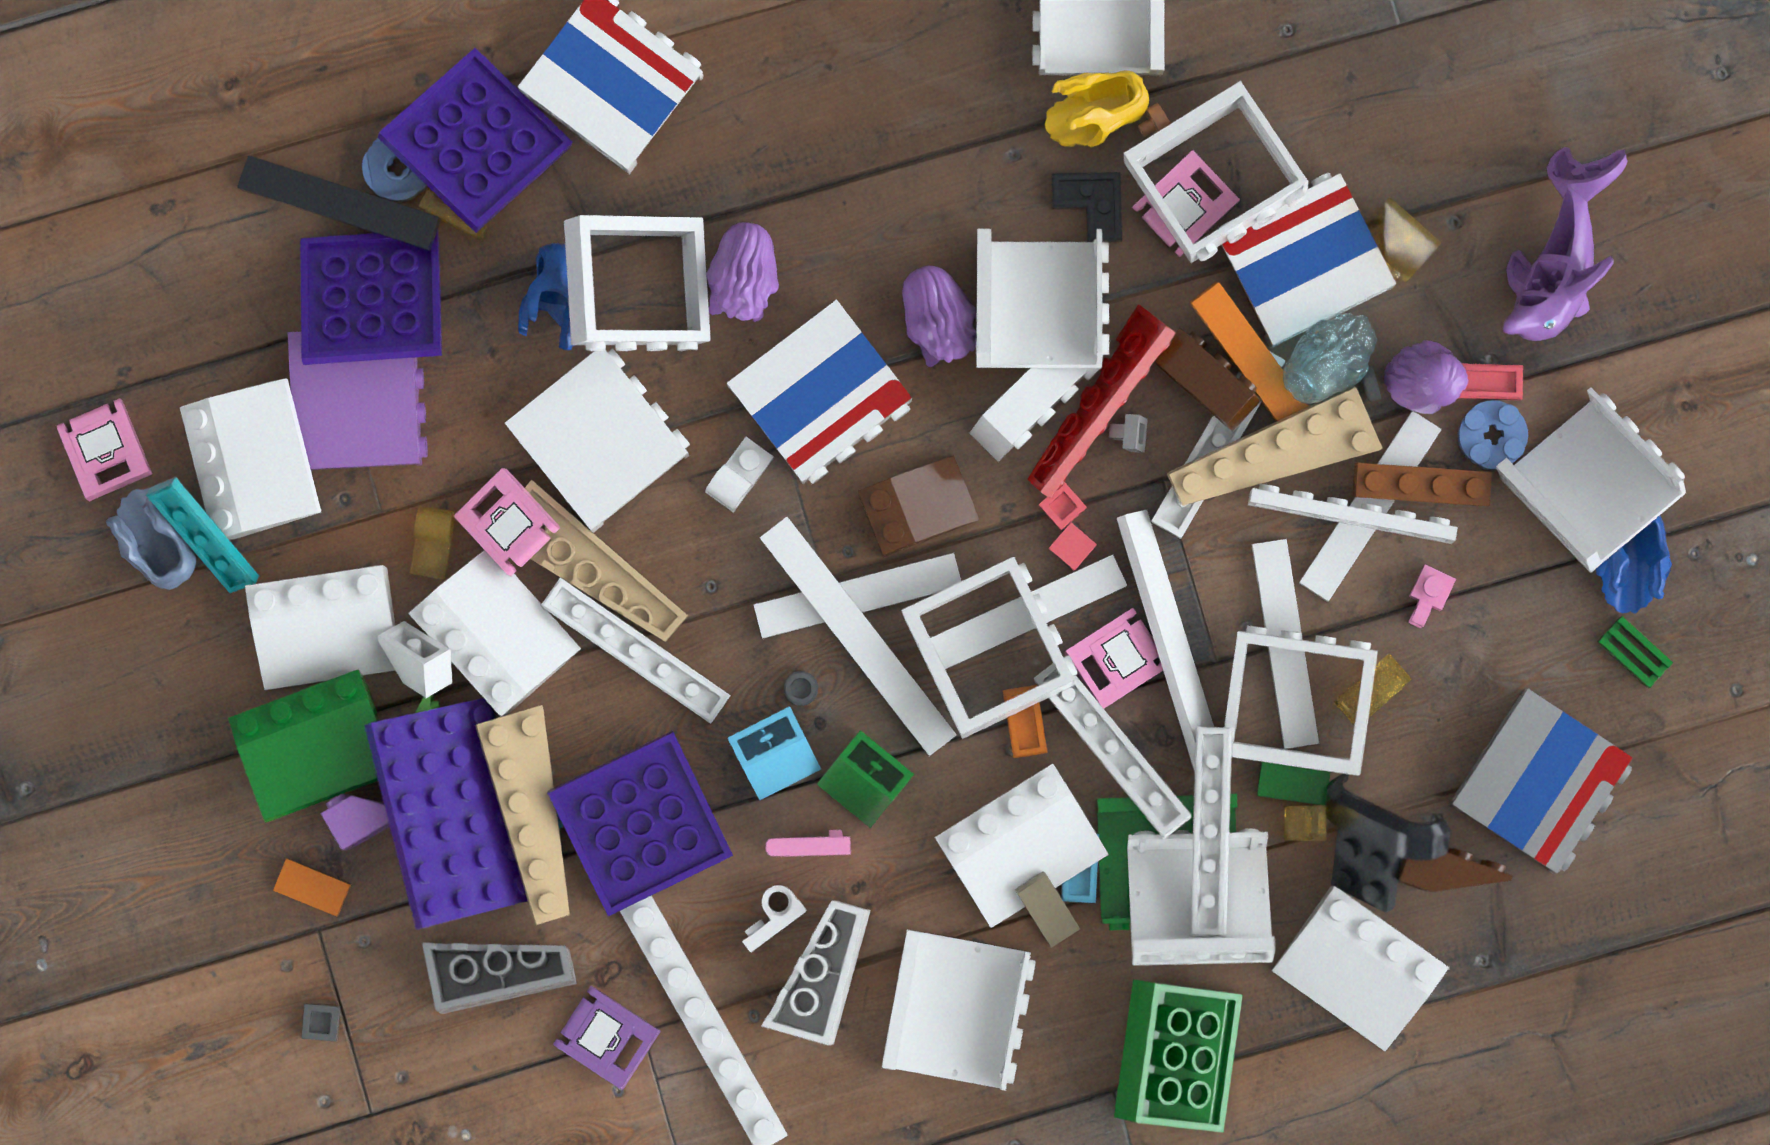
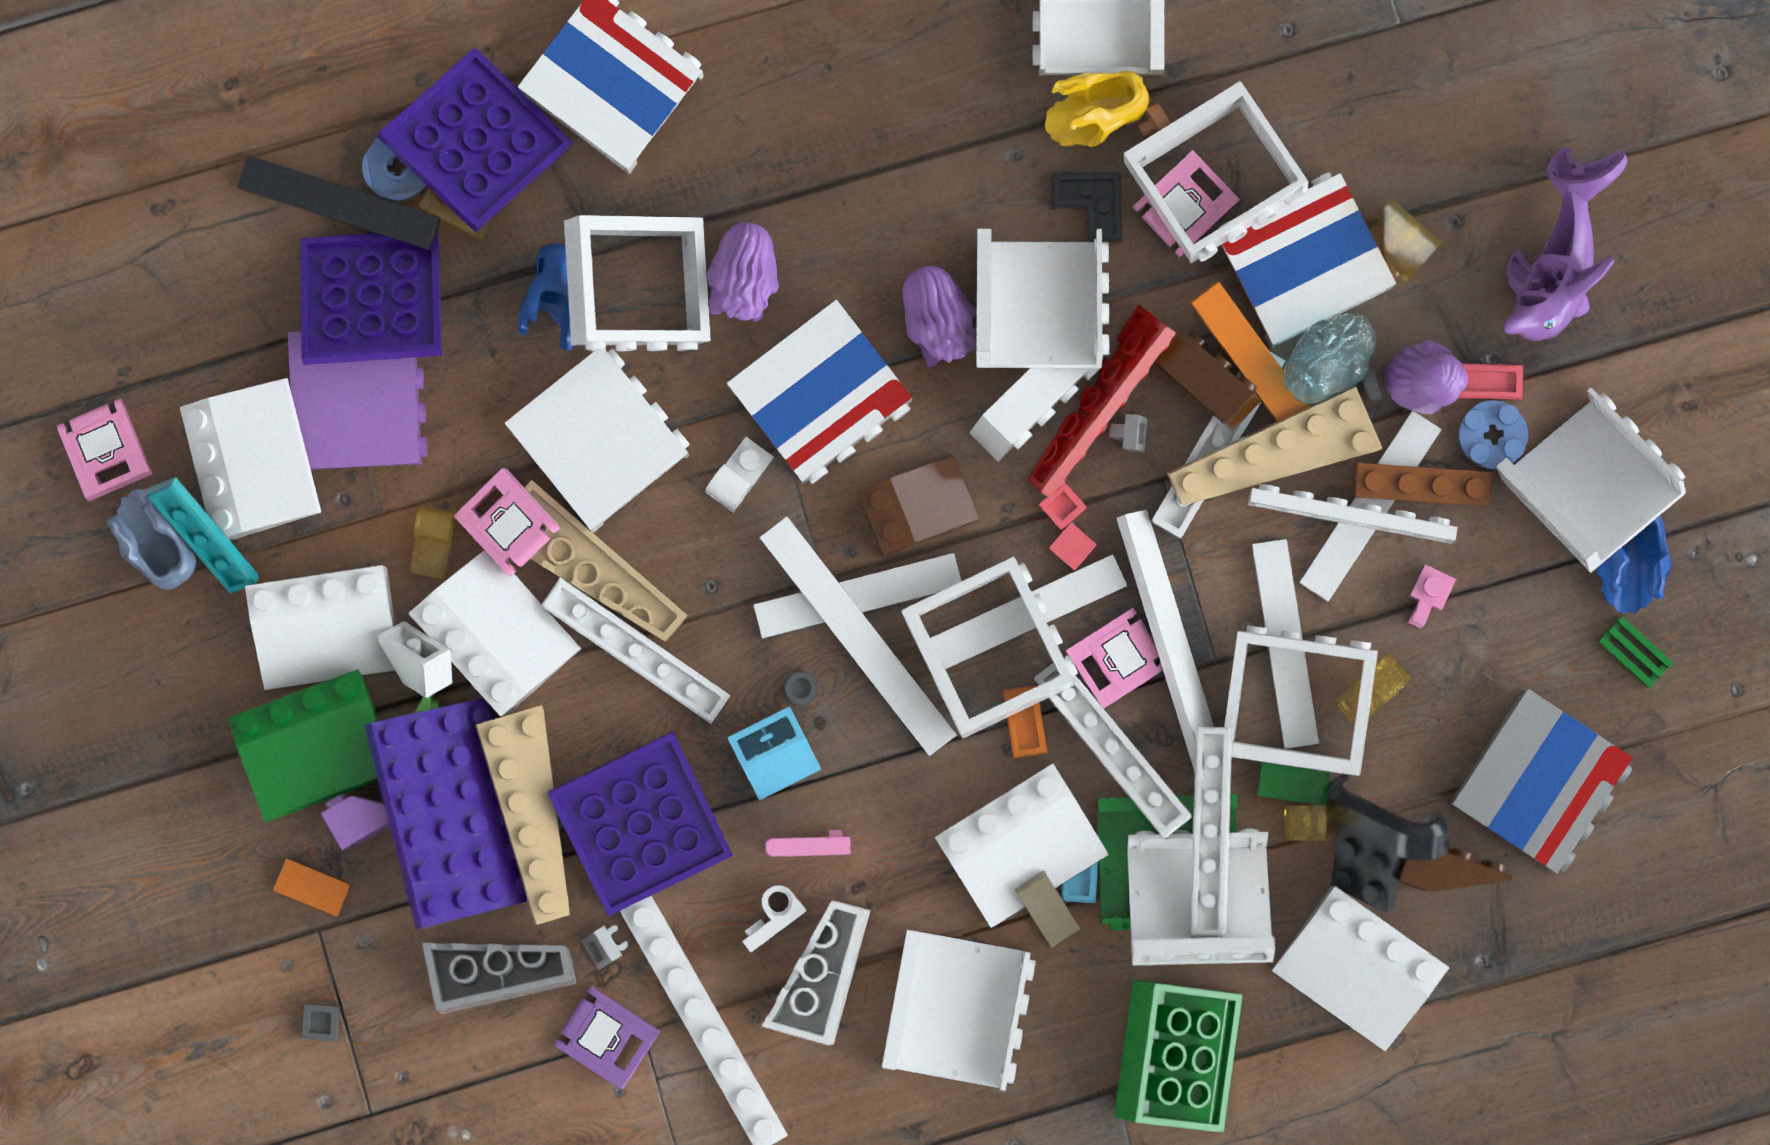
(602, 947): none -> light grey tile
(865, 779): green slope -> none

